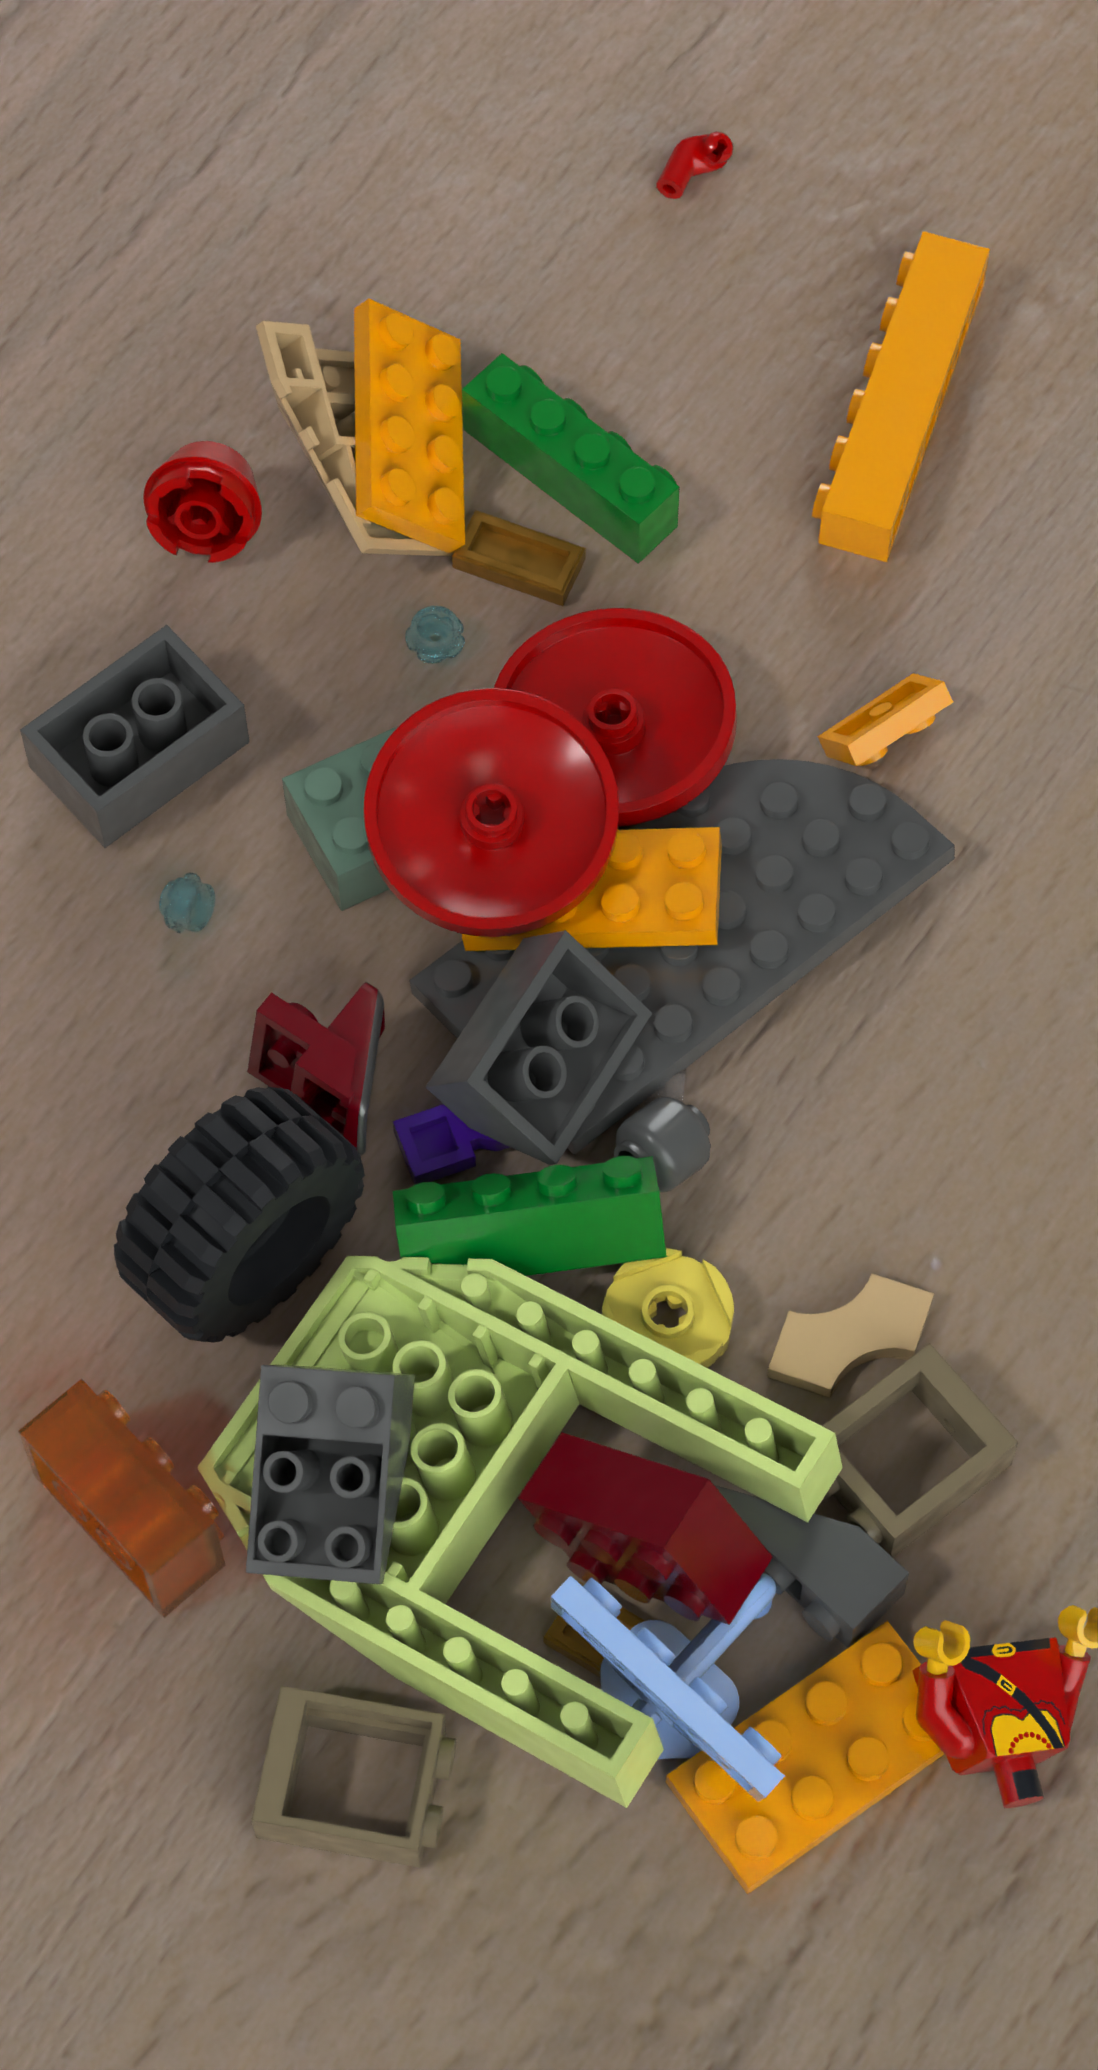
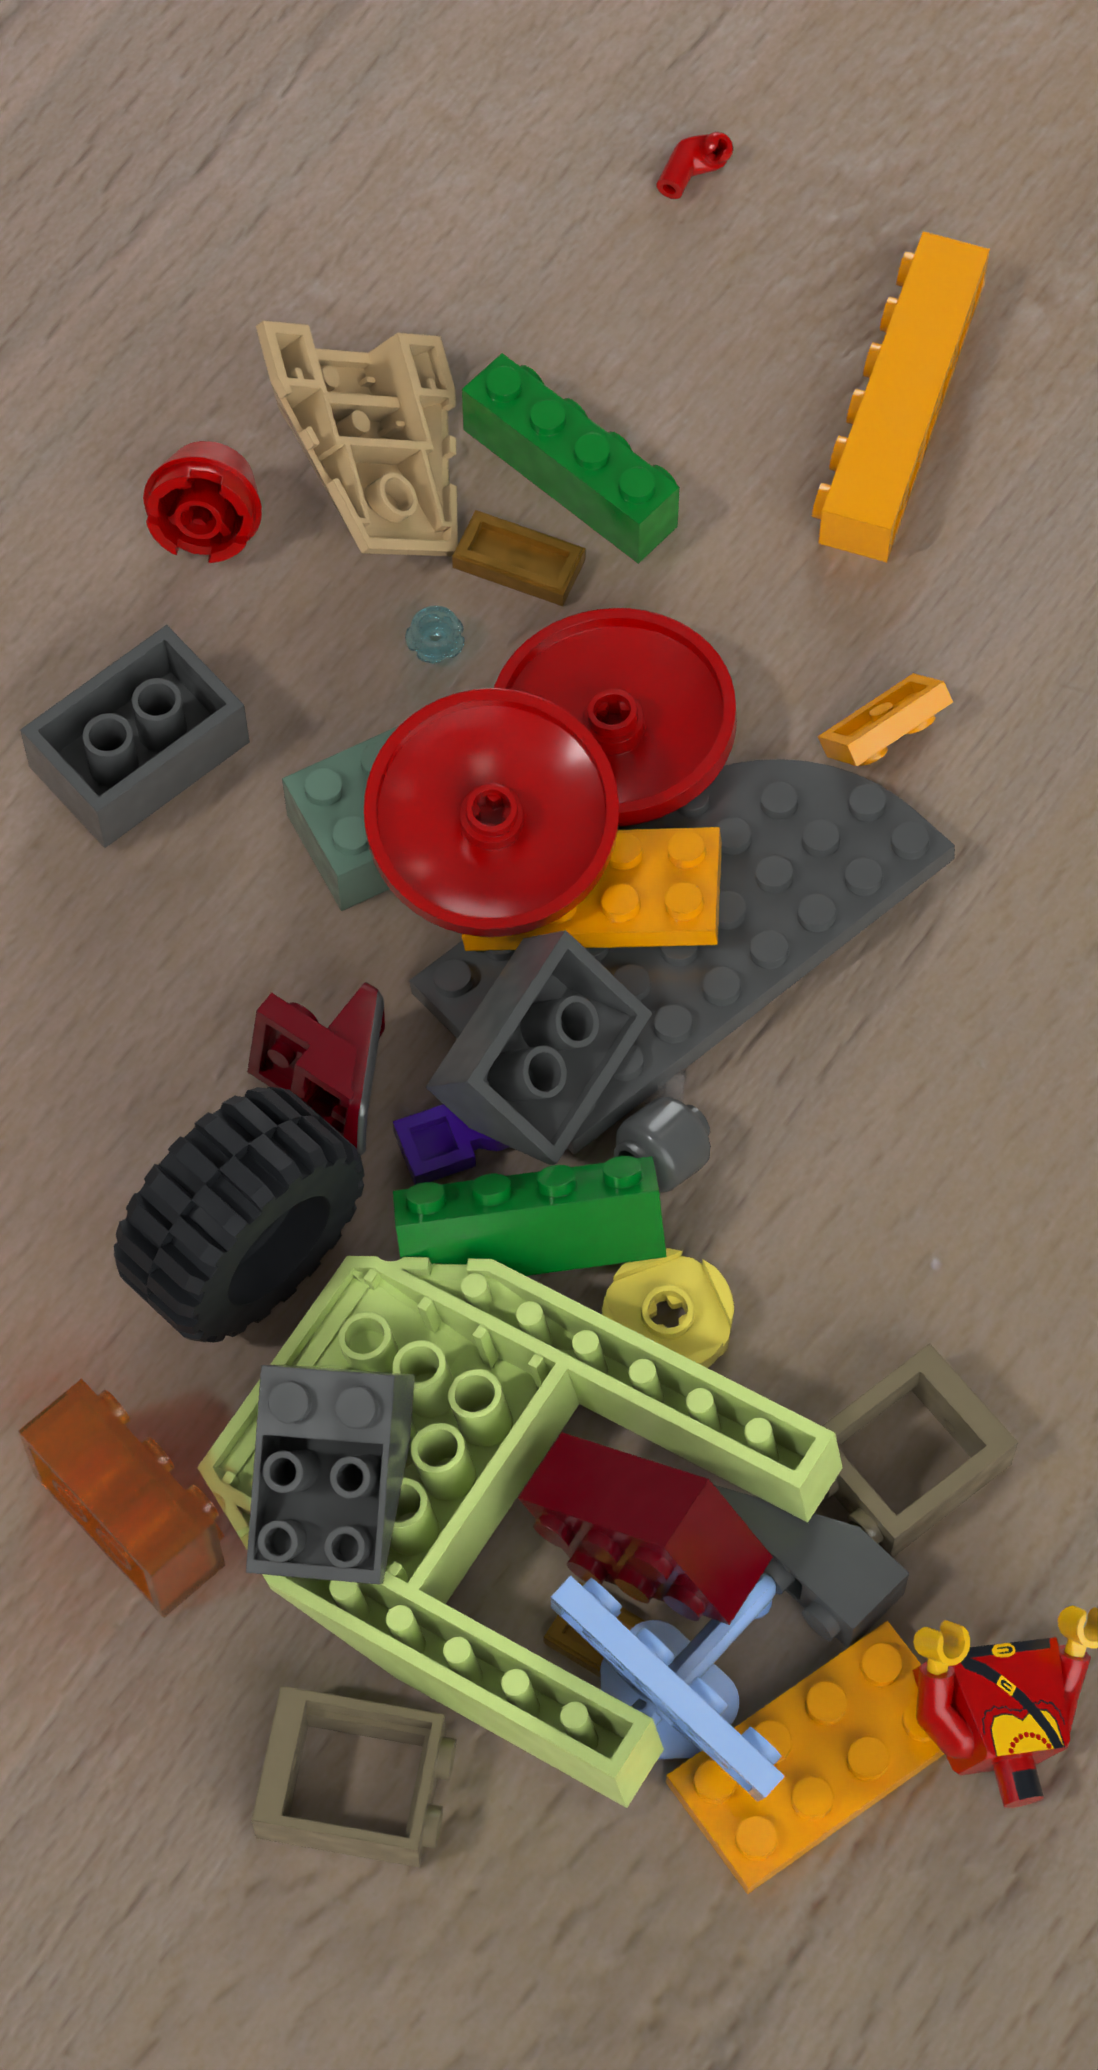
(187, 903): clear light blue plate -> none
(408, 427): light orange plate -> none
(825, 1346): tan tile -> none

